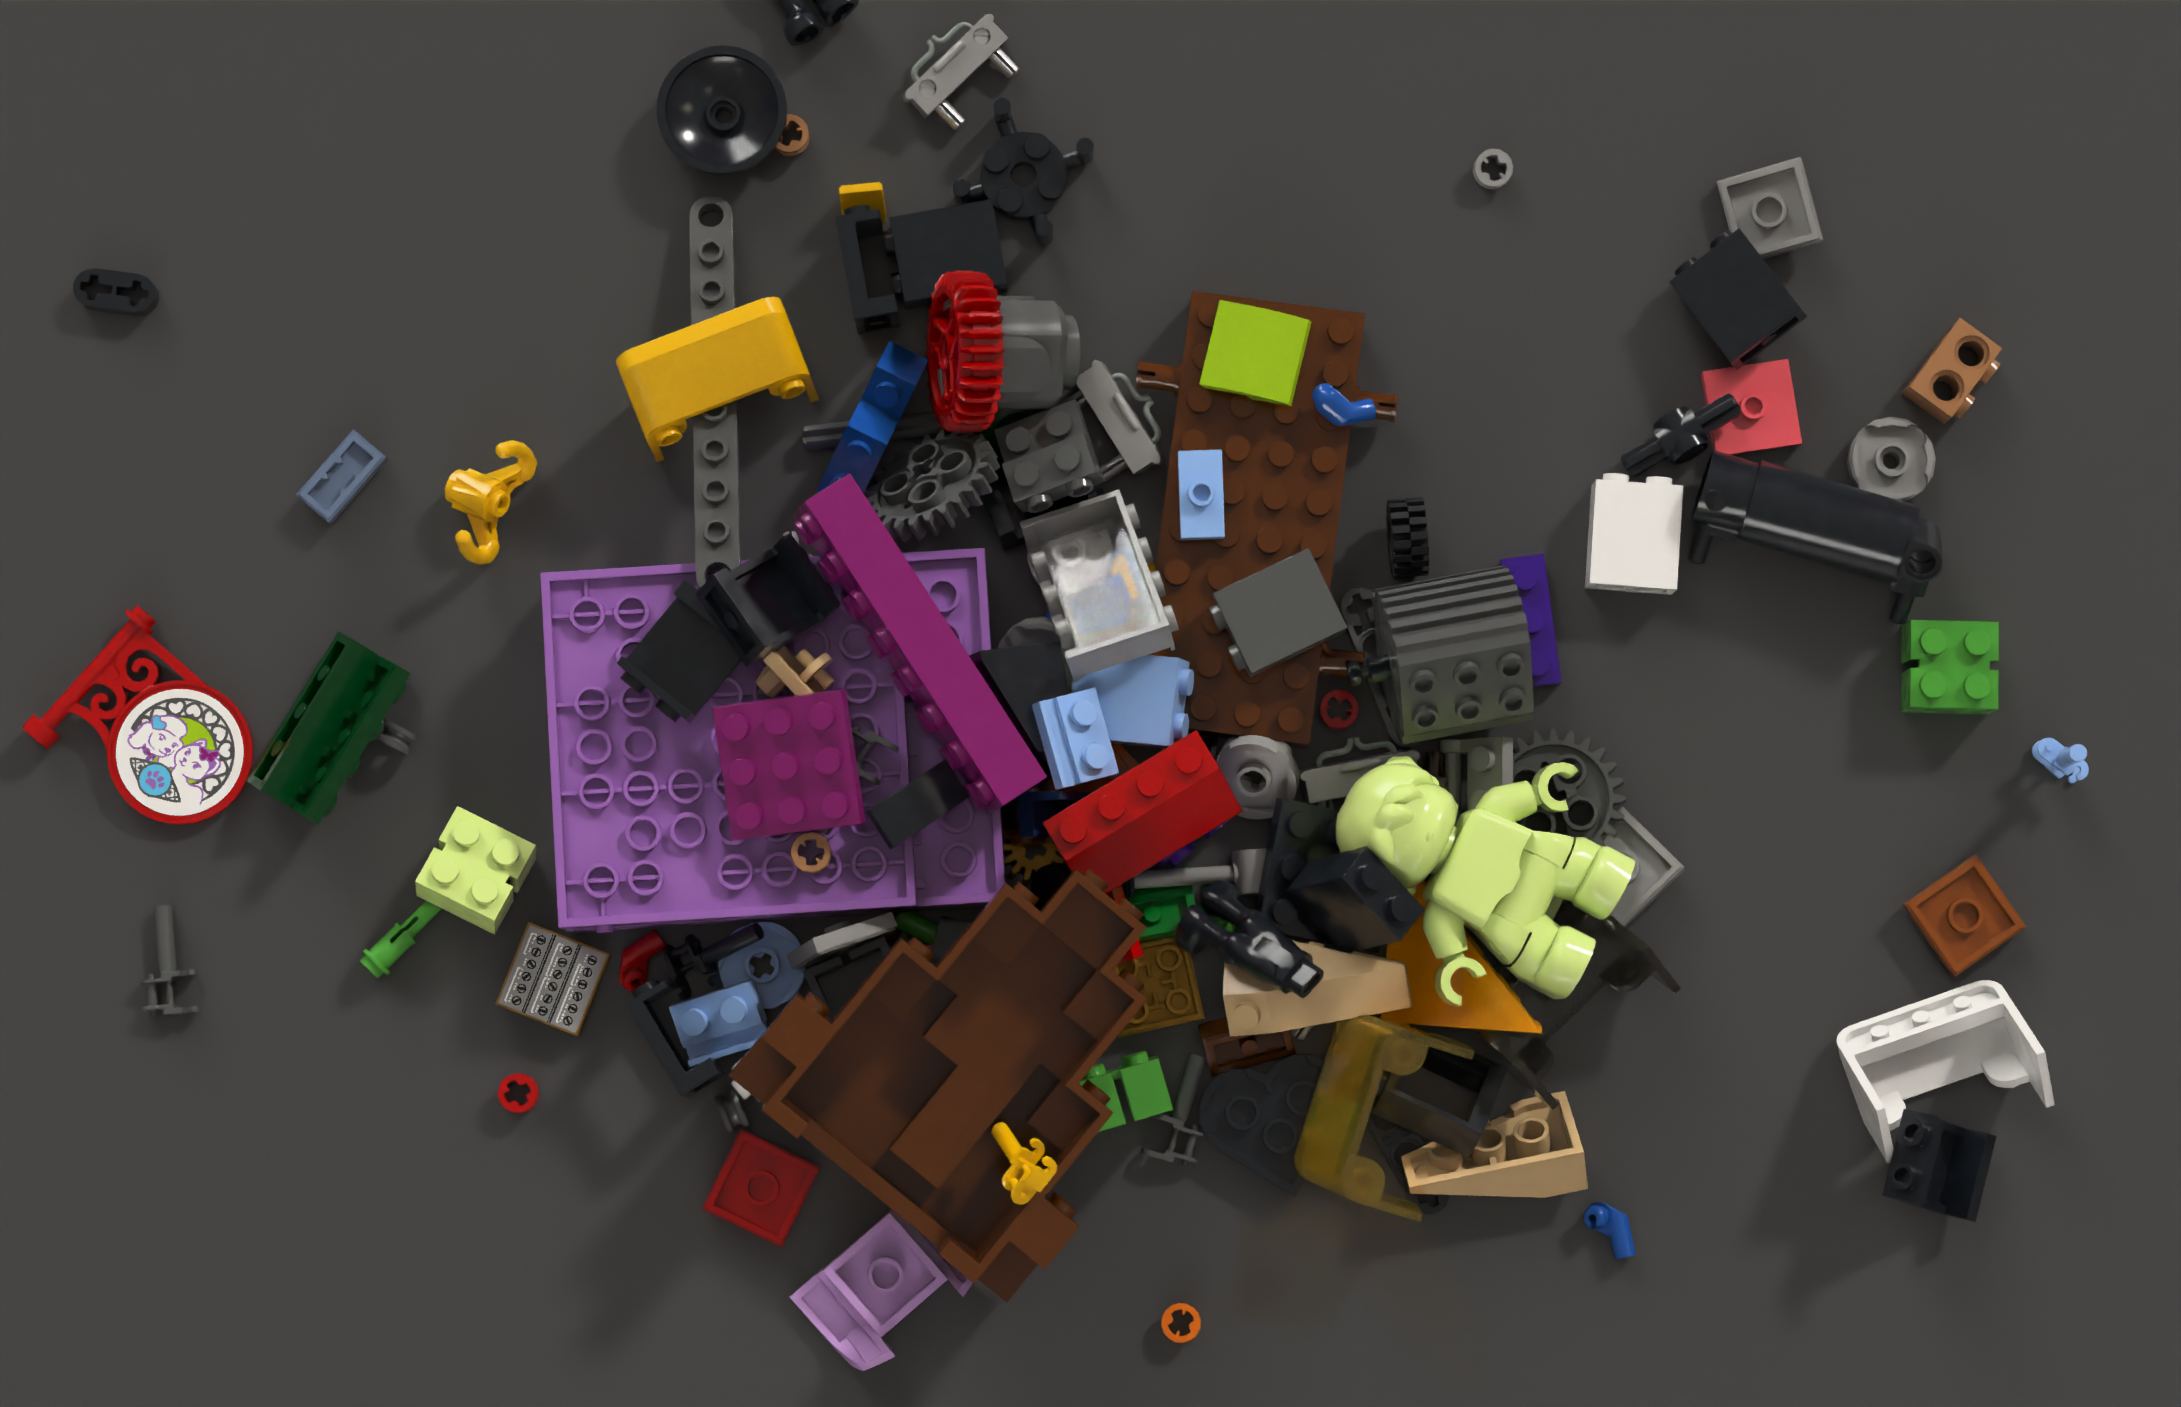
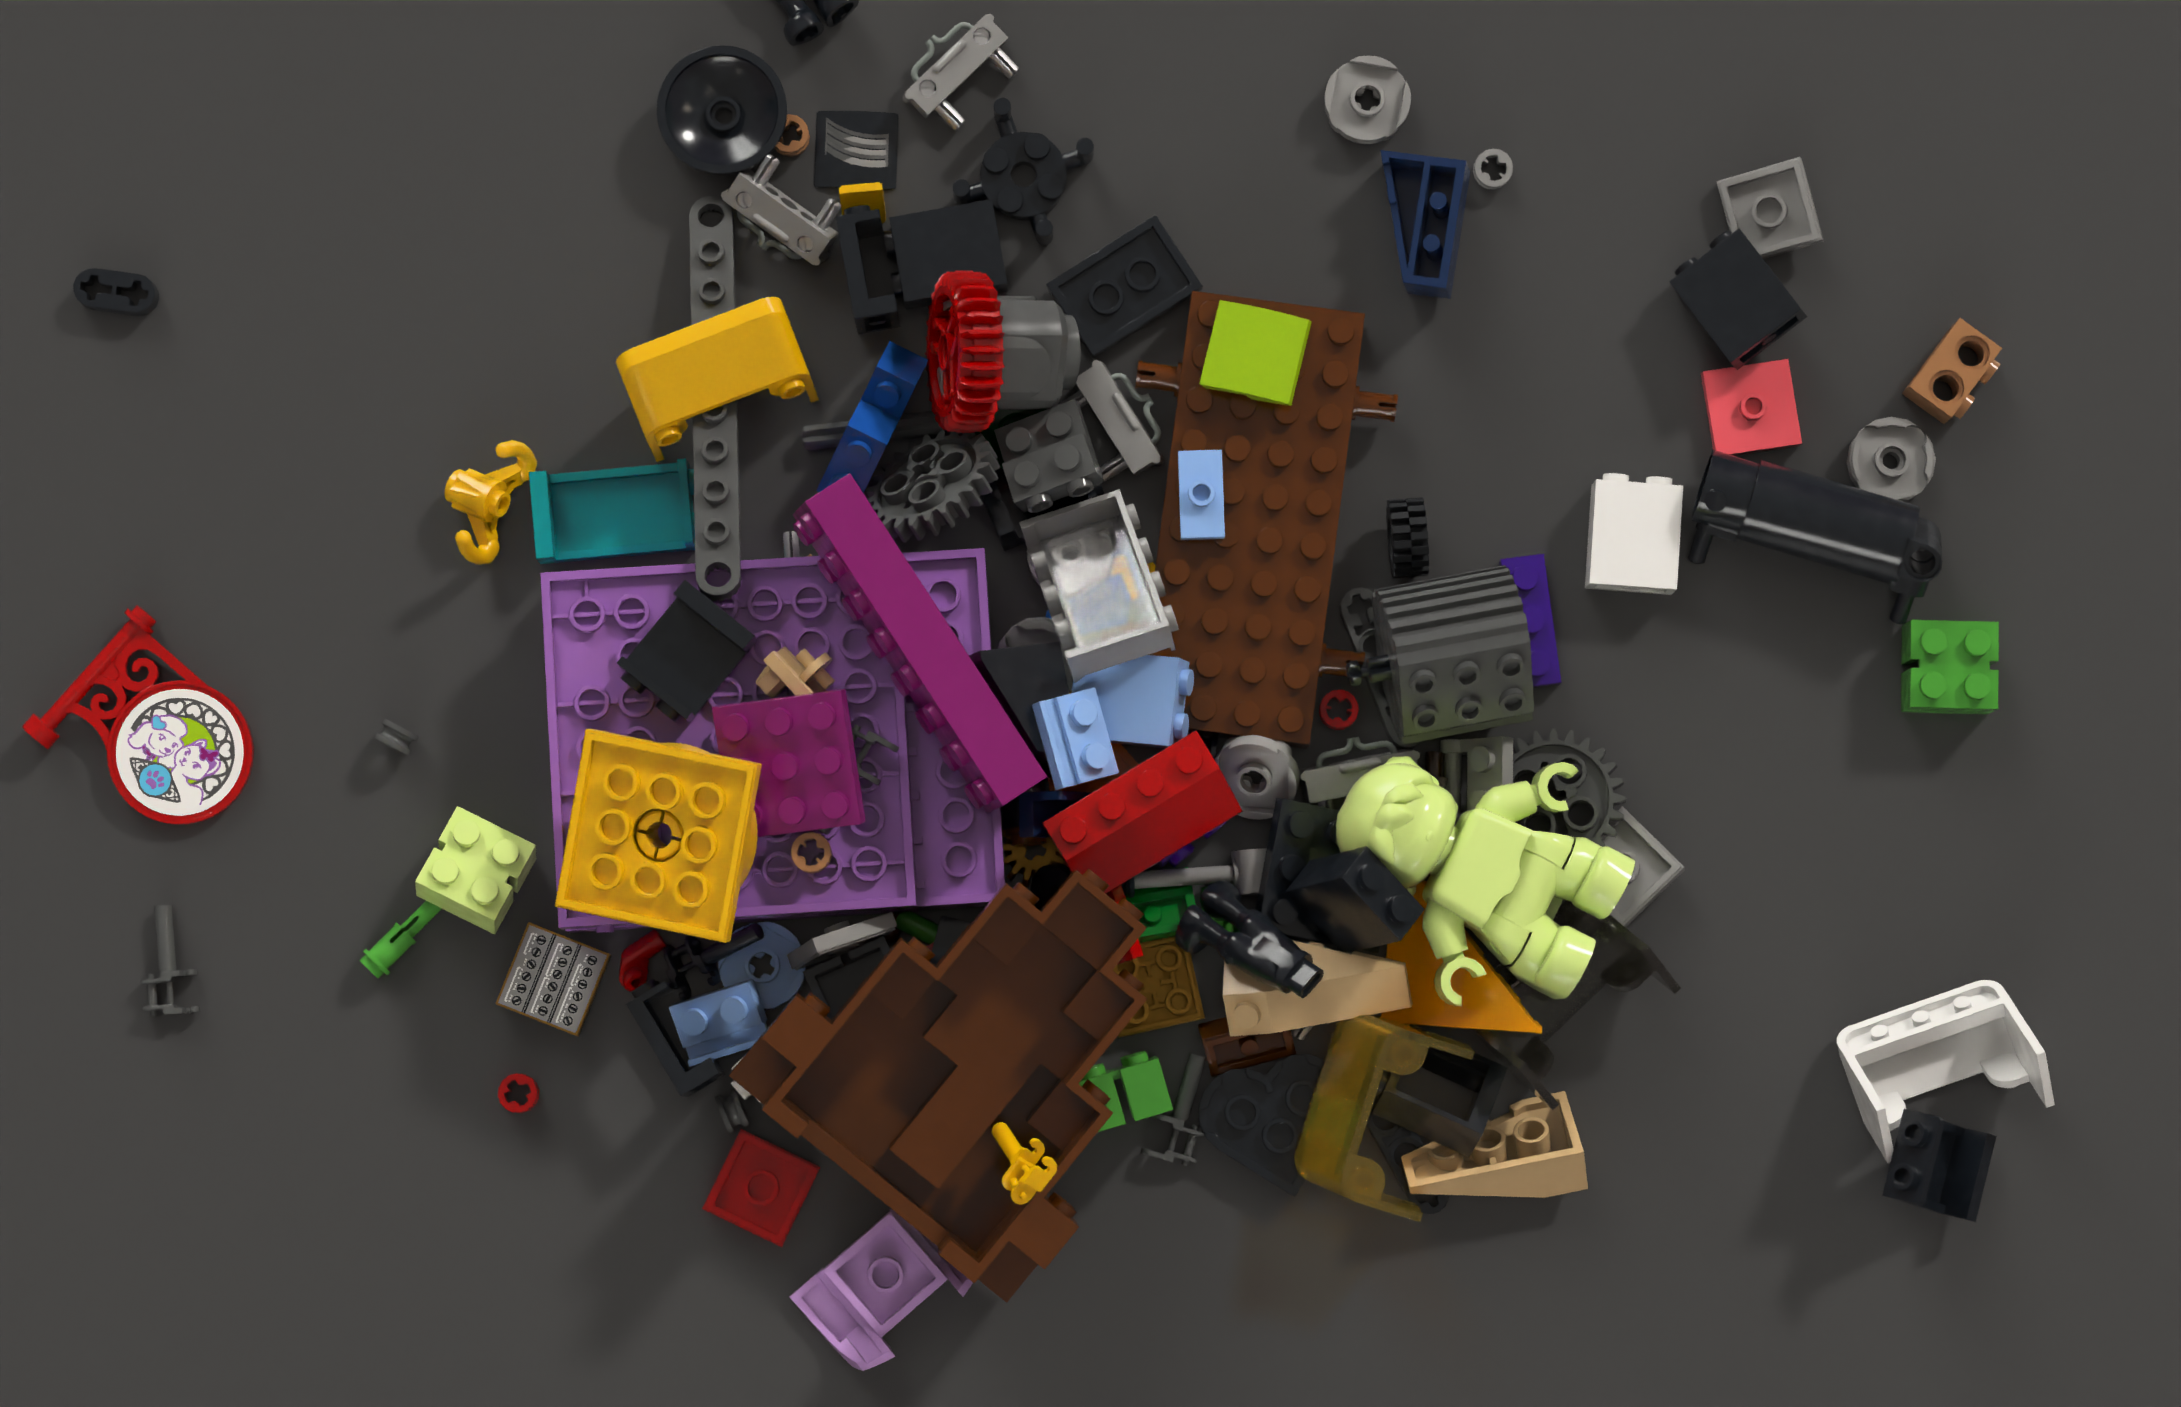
(329, 728): dark green brick -> none
(342, 476): sand blue plate -> none
(613, 512): none -> teal panel
(613, 846): none -> yellow piece
(768, 600): black panel -> none
(781, 215): none -> light grey piece
(856, 148): none -> black sticker
(917, 804): black slope -> none
(1124, 286): none -> black plate
(1168, 1319): orange bush -> none
(1277, 613): dark grey brick -> none
(1338, 409): blue arm -> none
(1387, 86): none -> light grey plate
(1427, 215): none -> dark blue wedge
(1613, 1224): blue arm -> none
(1681, 435): black axle -> none
(1964, 915): dark orange plate -> none
(2061, 759): light blue piece -> none

